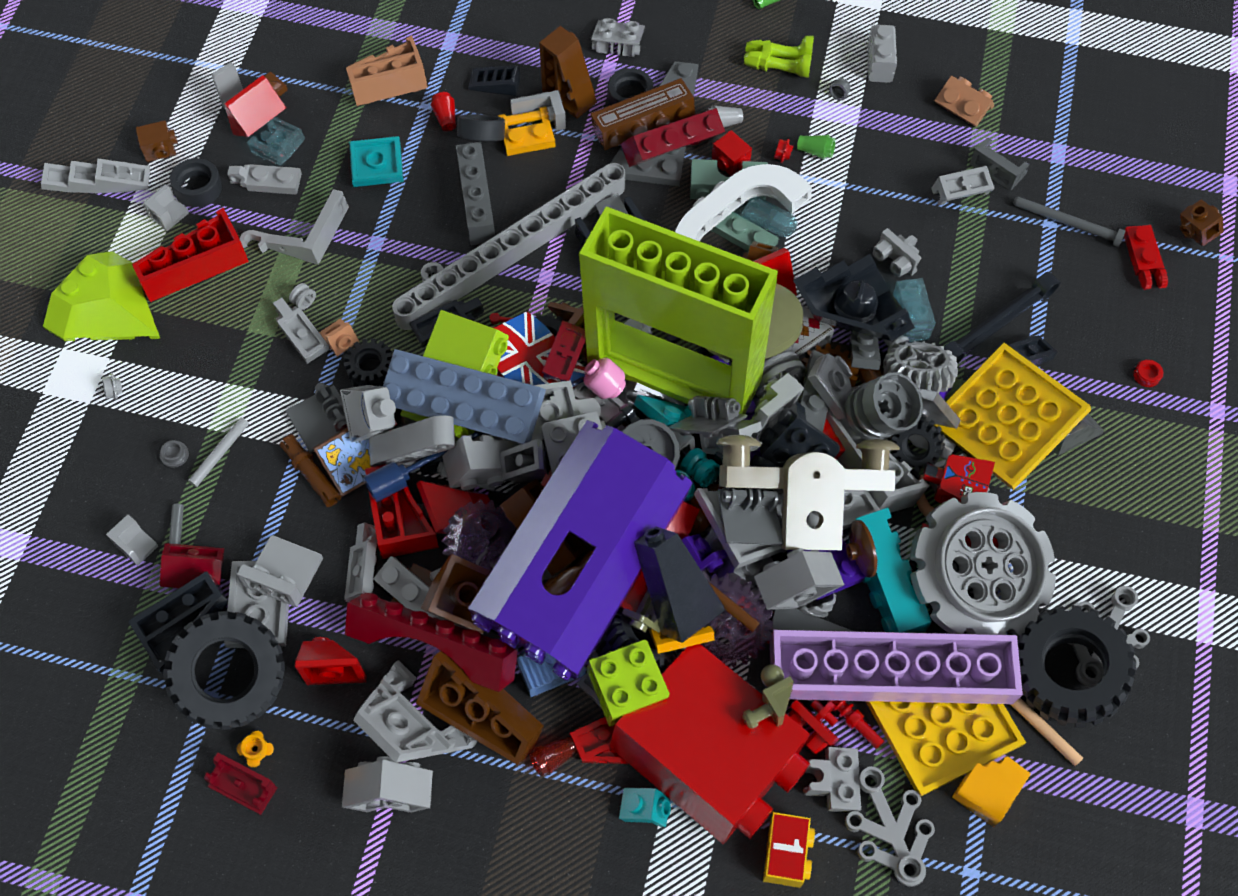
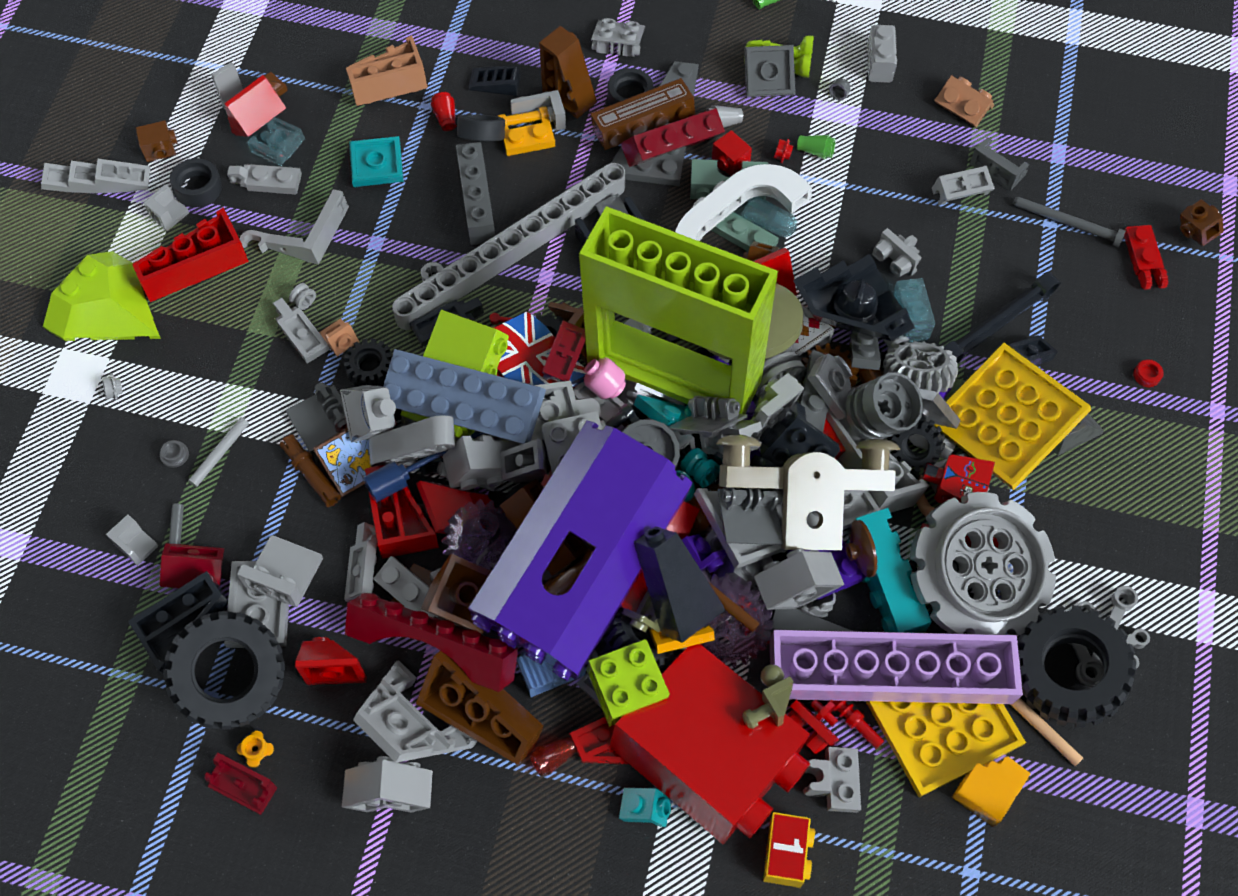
(769, 71): none -> dark grey tile
(892, 831): light grey plant -> none

